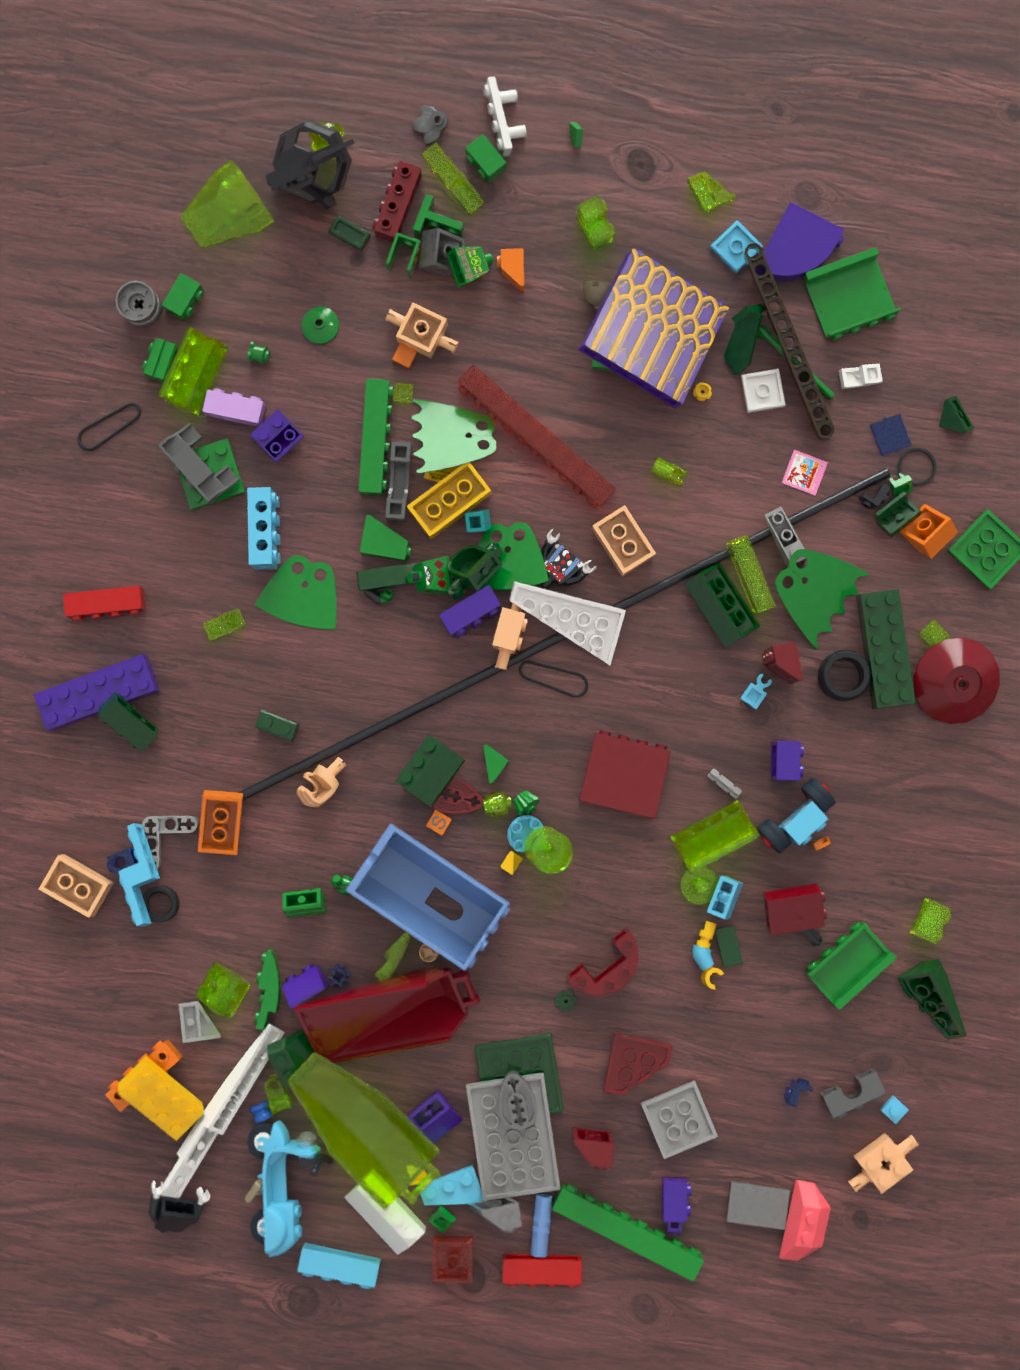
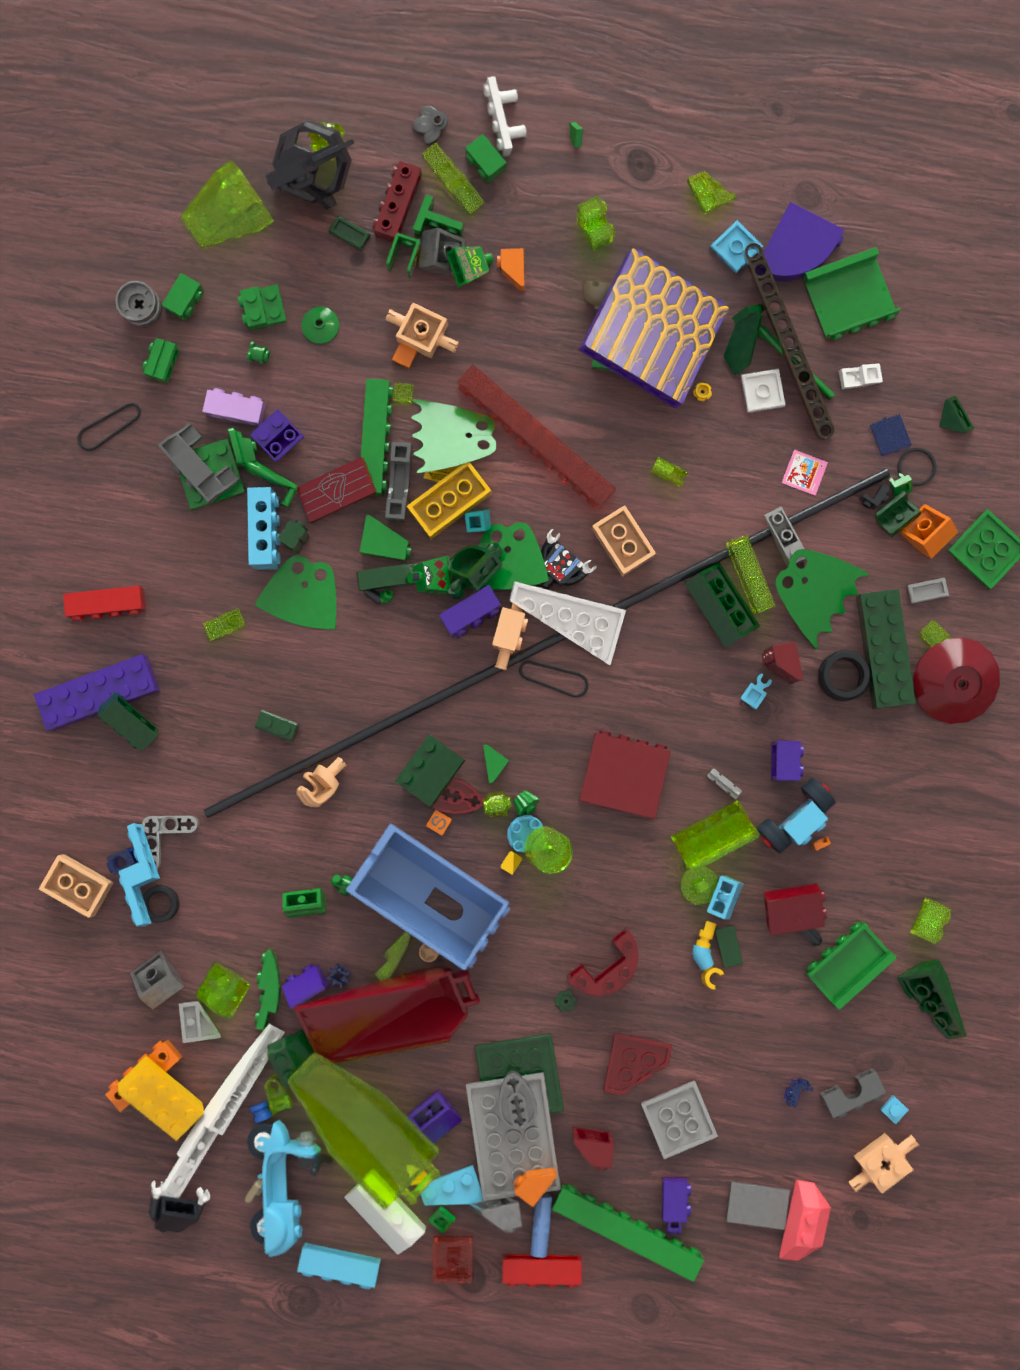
(156, 980): none -> flat silver slope
(192, 371): clear neon green brick -> none
(220, 822): orange brick -> none
(244, 456): none -> green piece
(262, 307): none -> green plate
(294, 536): none -> dark green brick
(336, 490): none -> dark red tile
(533, 1184): none -> orange slope
(927, 590): none -> light grey tile

